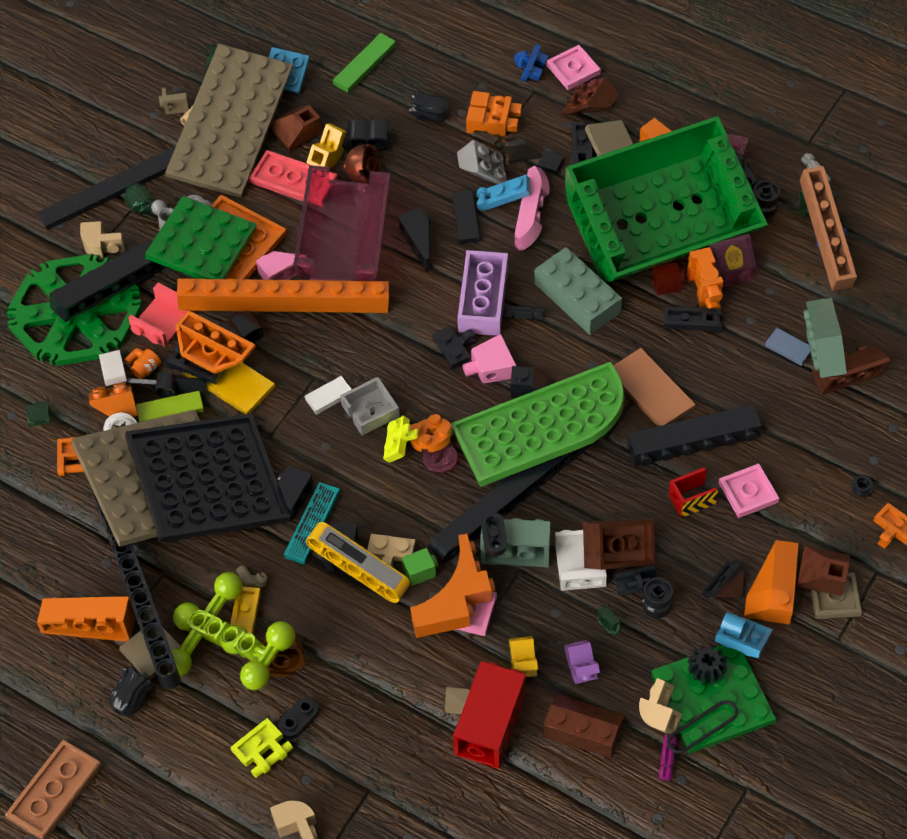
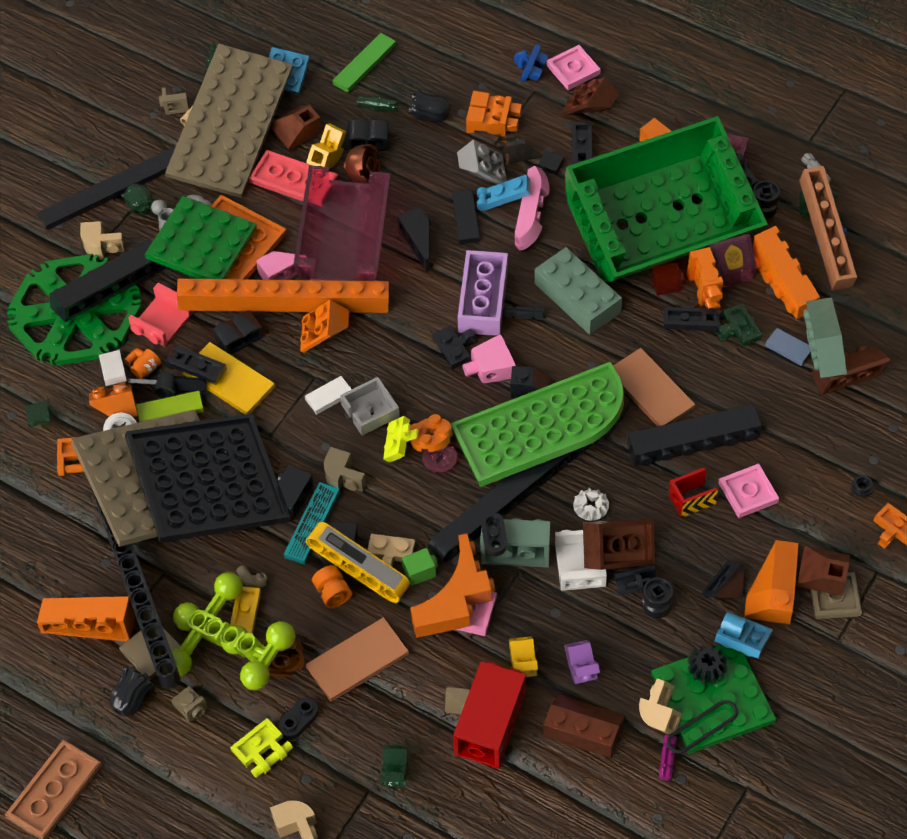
(189, 704): none -> dark tan bracket
(210, 344): orange wedge -> none
(323, 324): none -> orange slope
(332, 586): none -> orange wheel
(338, 471): none -> dark tan brick
(357, 659): none -> nougat tile
(377, 103): none -> clear green pin
(394, 766): none -> clear green brick
(589, 512): none -> white gear
(608, 136): dark tan tile -> none
(608, 620): clear green tile -> none
(740, 324): none -> clear green plate
(783, 272): none -> orange wedge

